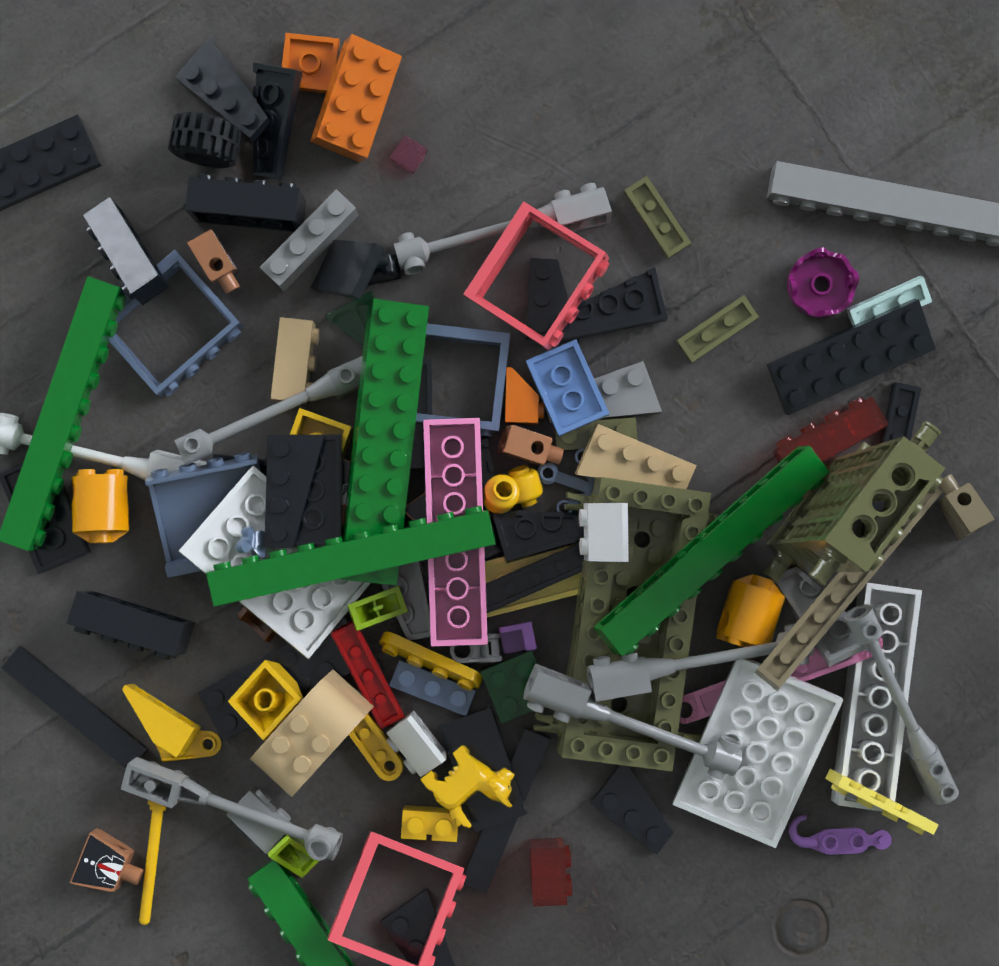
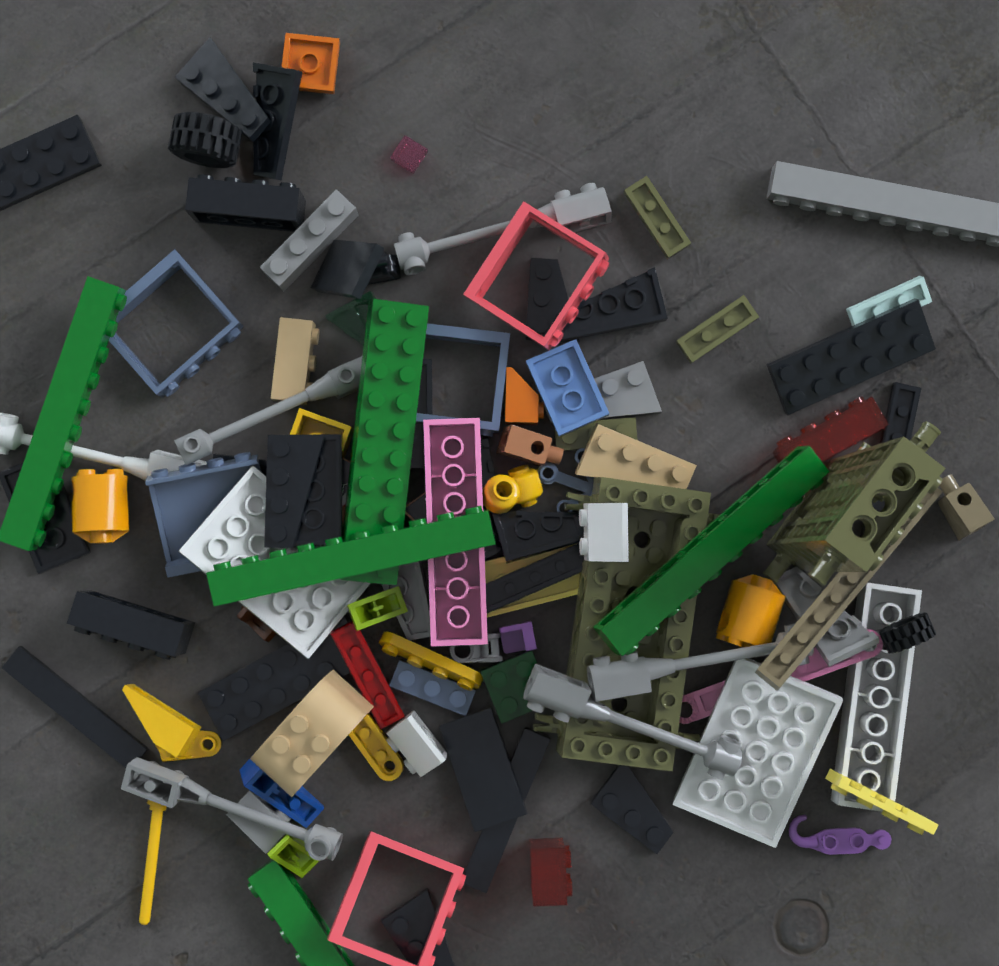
(105, 863): torso -> none
(126, 252): brick -> none
(210, 249): nougat torso -> none
(252, 542): sand blue piece -> none
(266, 698): yellow slope -> none
(301, 807): none -> blue slope
(355, 98): orange brick -> none
(425, 820): yellow piece -> none
(465, 781): yellow animal -> none
(837, 272): magenta plate -> none
(907, 633): none -> black tyre
(923, 752): light grey bar -> none

